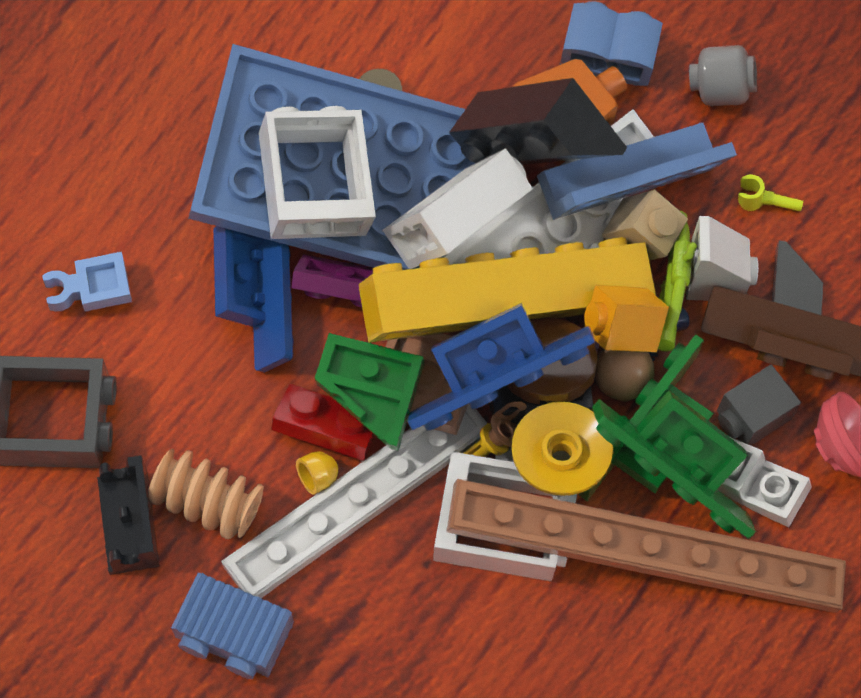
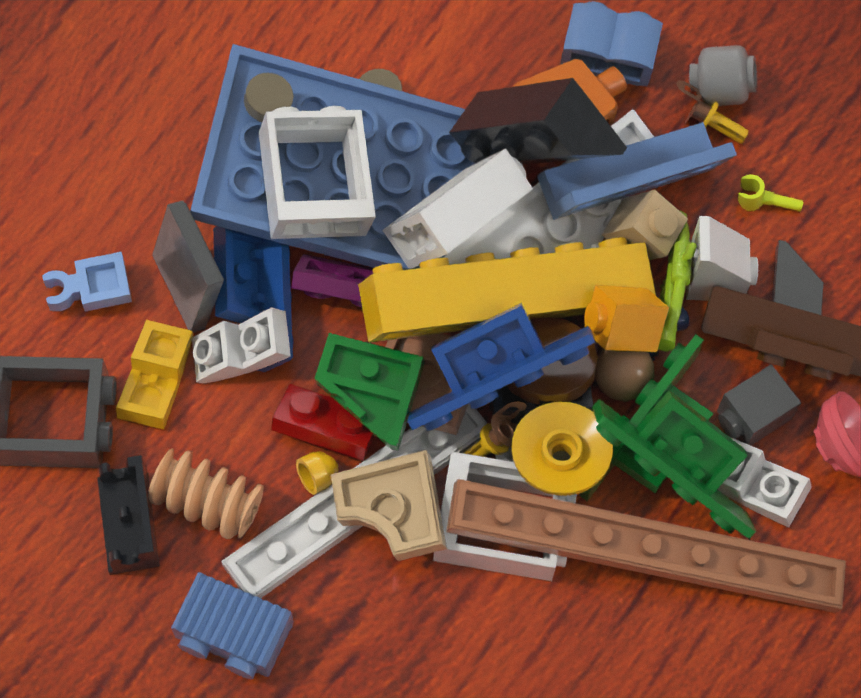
(155, 374): none -> yellow slope
(187, 266): none -> dark grey tile
(239, 349): none -> white slope
(267, 93): none -> dark tan tile
(396, 500): none -> tan tile
(709, 116): none -> yellow piece

